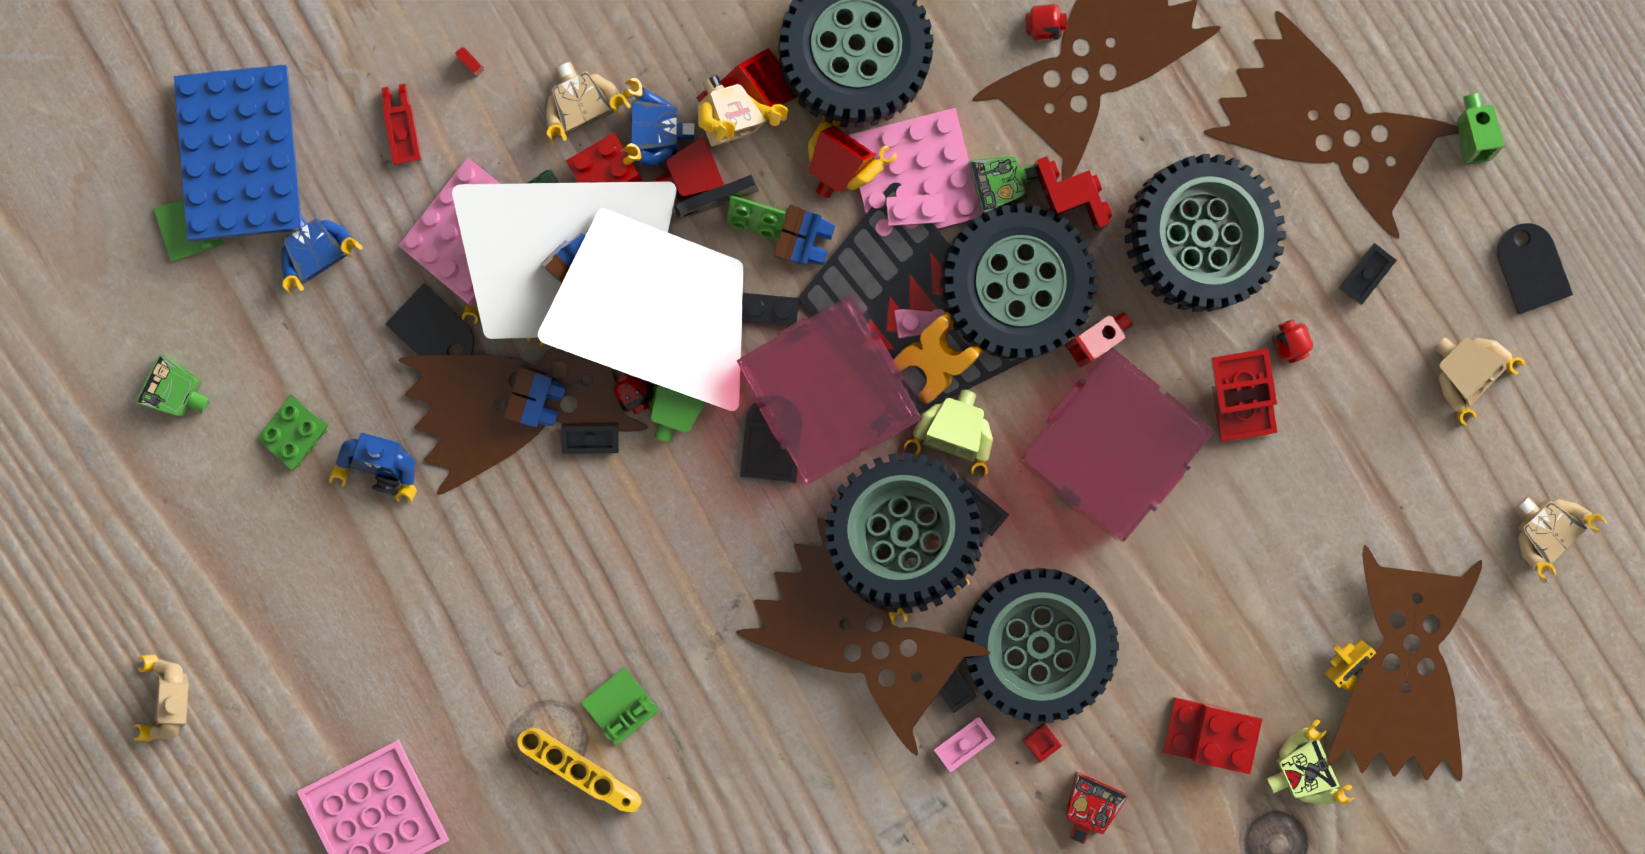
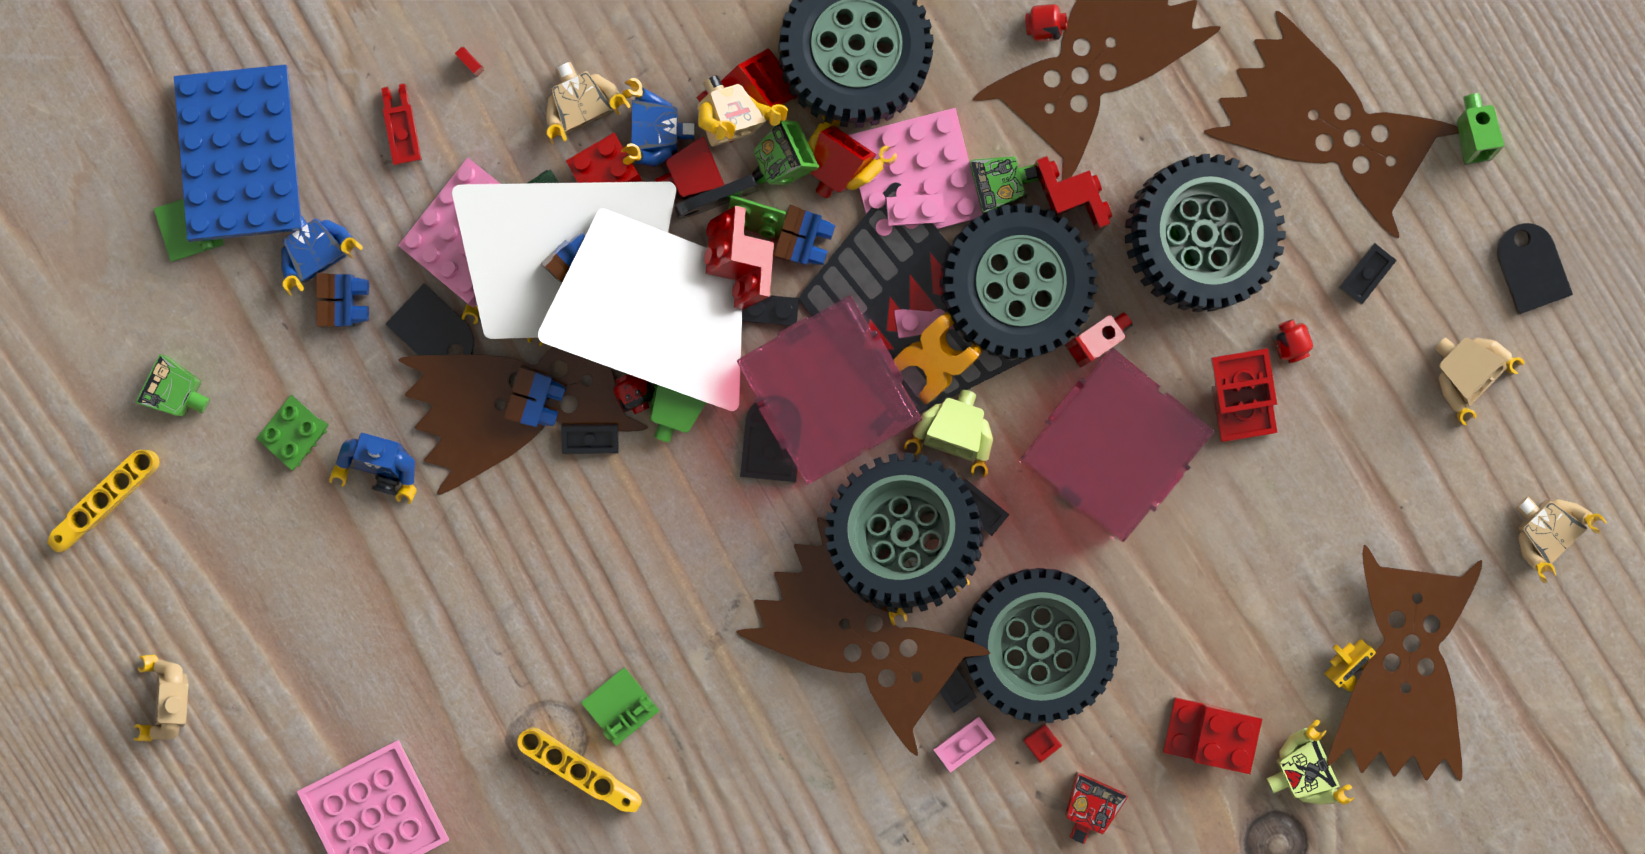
(69, 528): none -> yellow piece
(343, 288): none -> blue hips
(739, 258): none -> red bracket
(783, 155): none -> bright green torso

